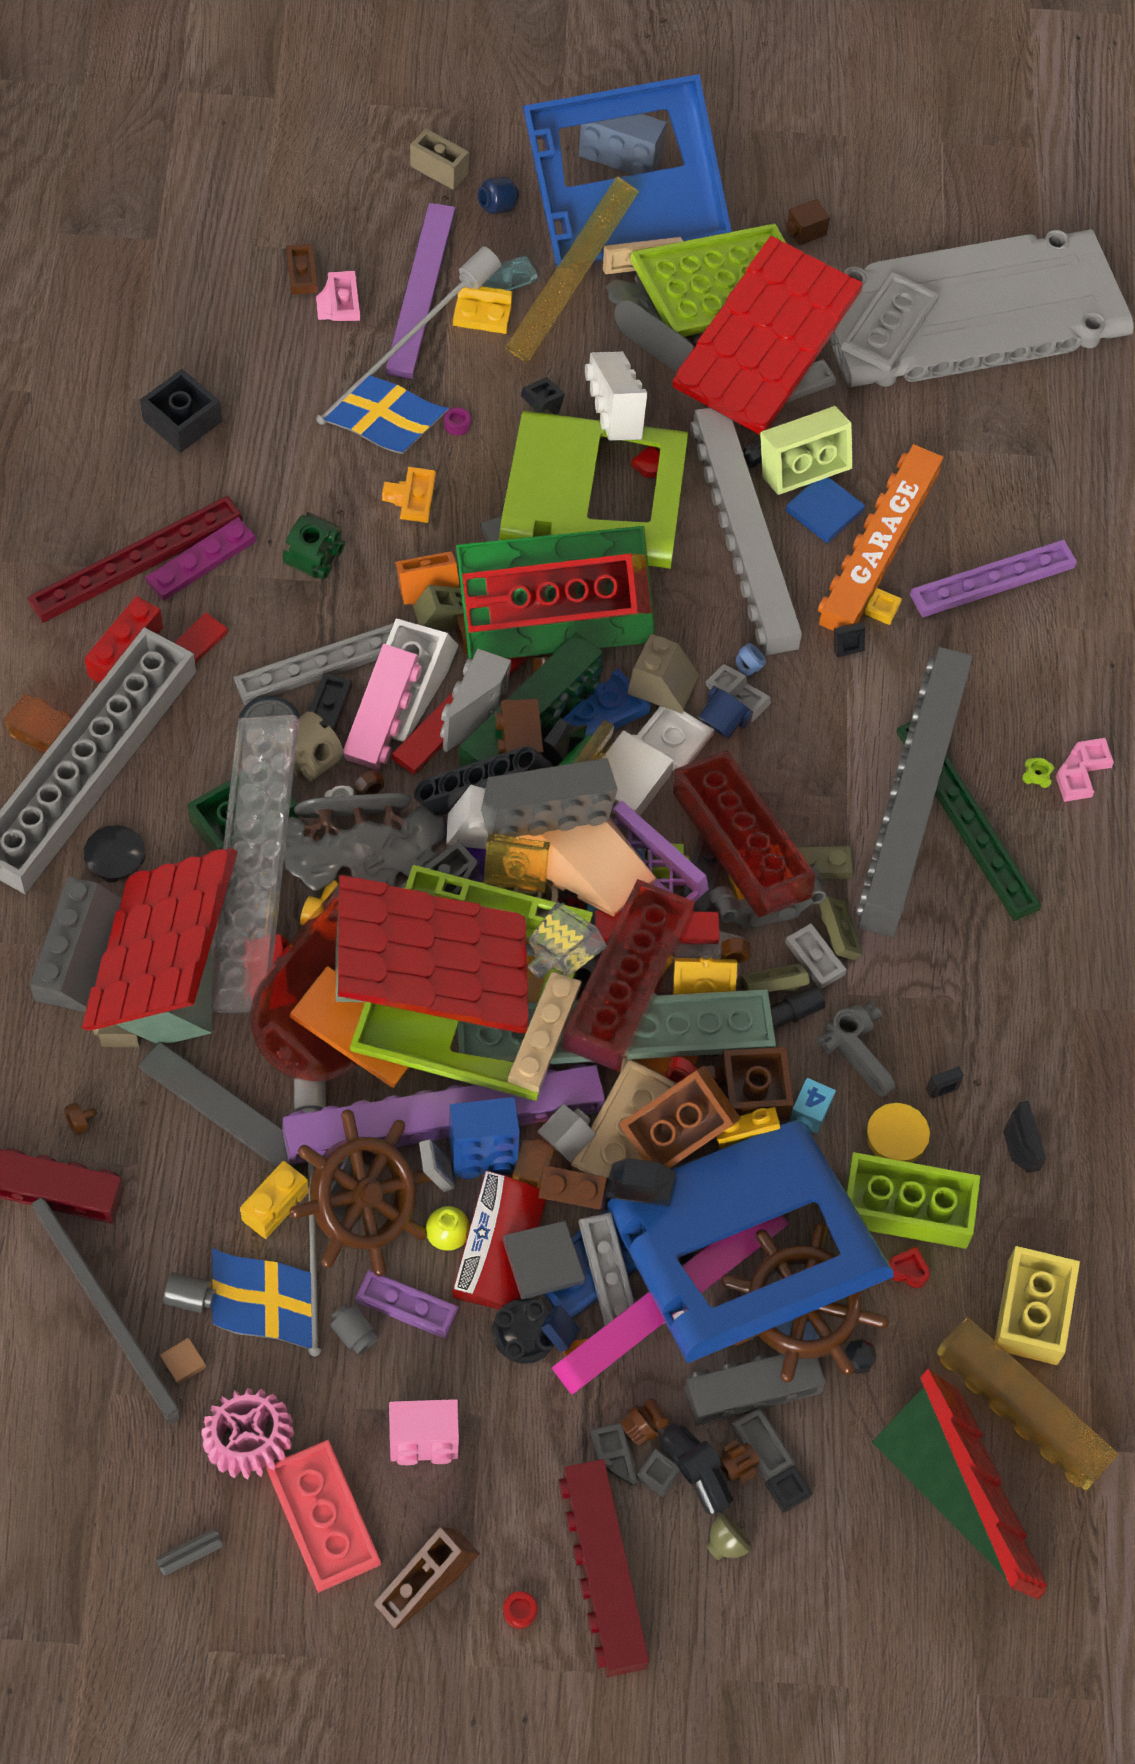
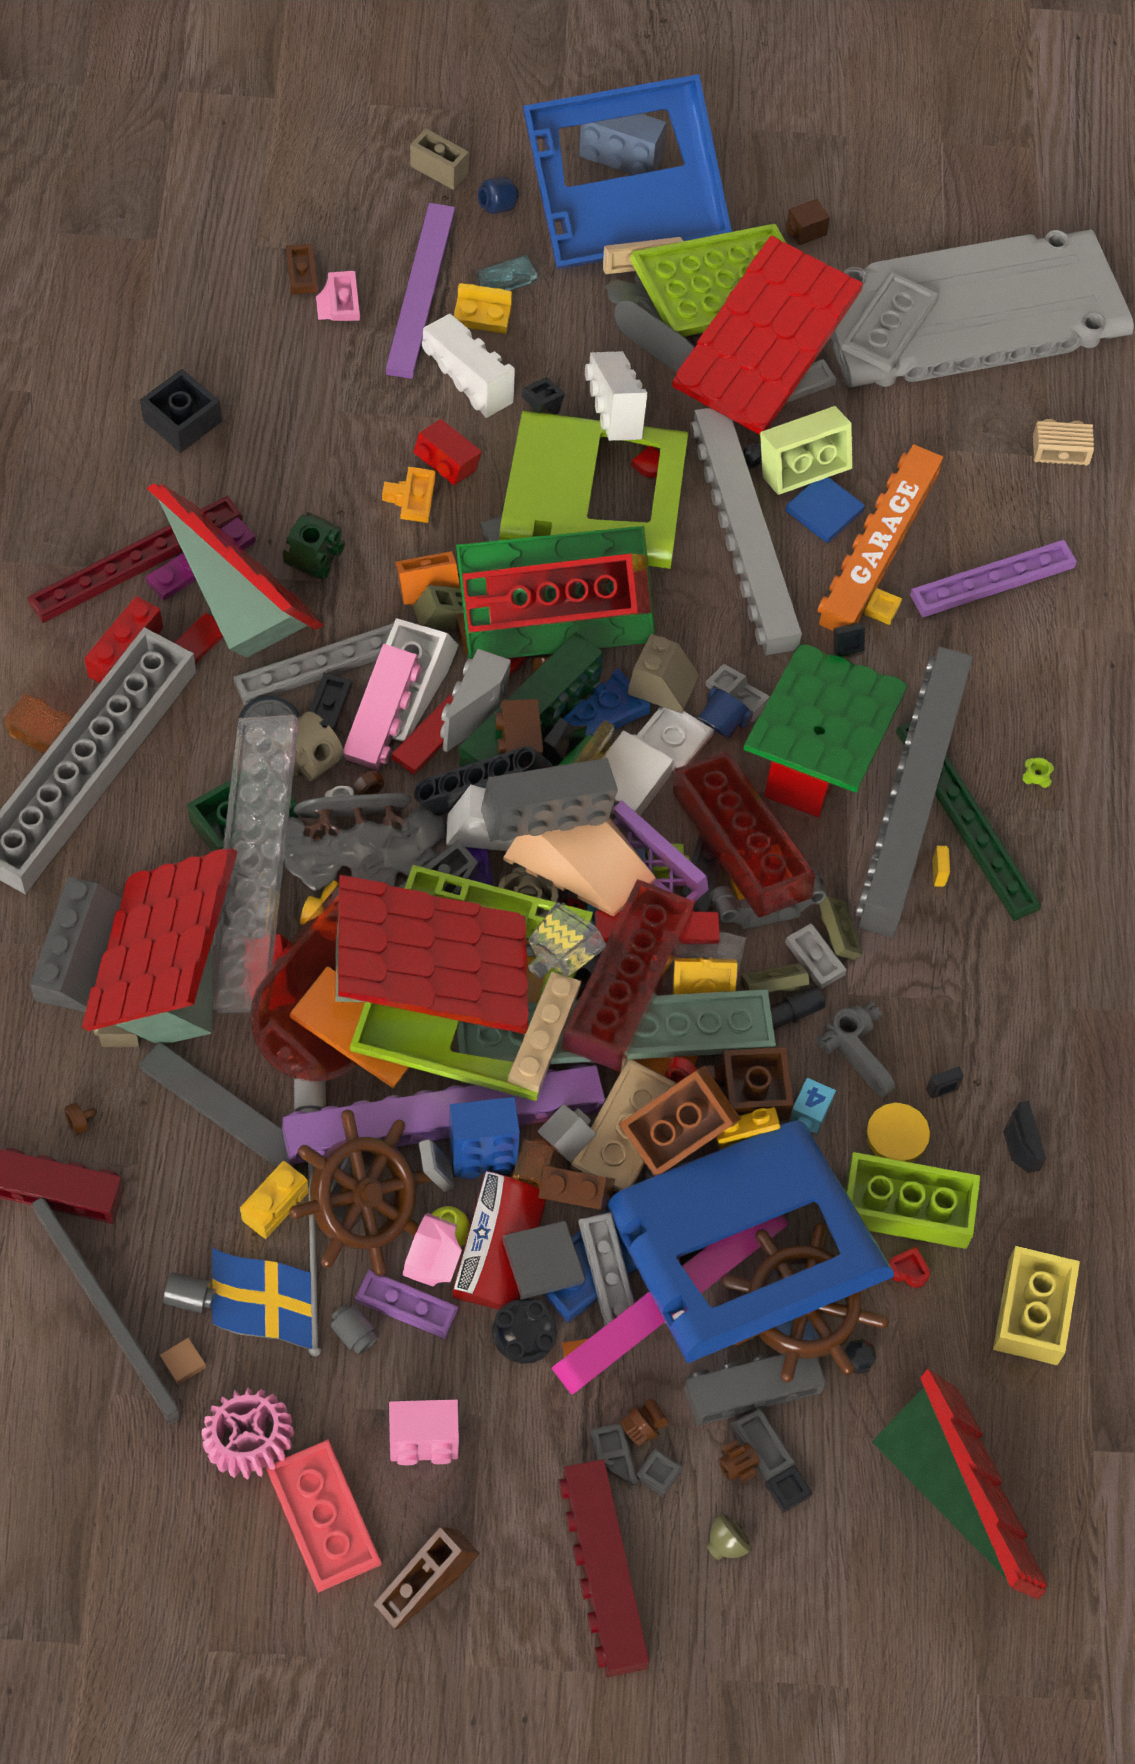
(114, 852): black dish -> none
(189, 1552): dark grey axle -> none
(240, 592): none -> sand green piece
(386, 411): flag -> none
(433, 1252): none -> bright pink slope
(447, 452): none -> red brick
(457, 421): magenta tile -> none
(469, 364): none -> white wedge
(516, 862): clear yellow plate -> none
(520, 1609): red tile -> none
(560, 1328): dark blue tile -> none
(571, 269): clear yellow plate -> none
(641, 1182): black slope -> none
(698, 1466): black piece -> none
(736, 949): reddish brown tile -> none
(752, 657): medium blue tile -> none
(822, 727): none -> green piece
(830, 861): olive plate -> none
(941, 866): none -> yellow tile
(1026, 1404): clear yellow brick -> none
(1063, 442): none -> tan brick
(1073, 773): bright pink tile -> none

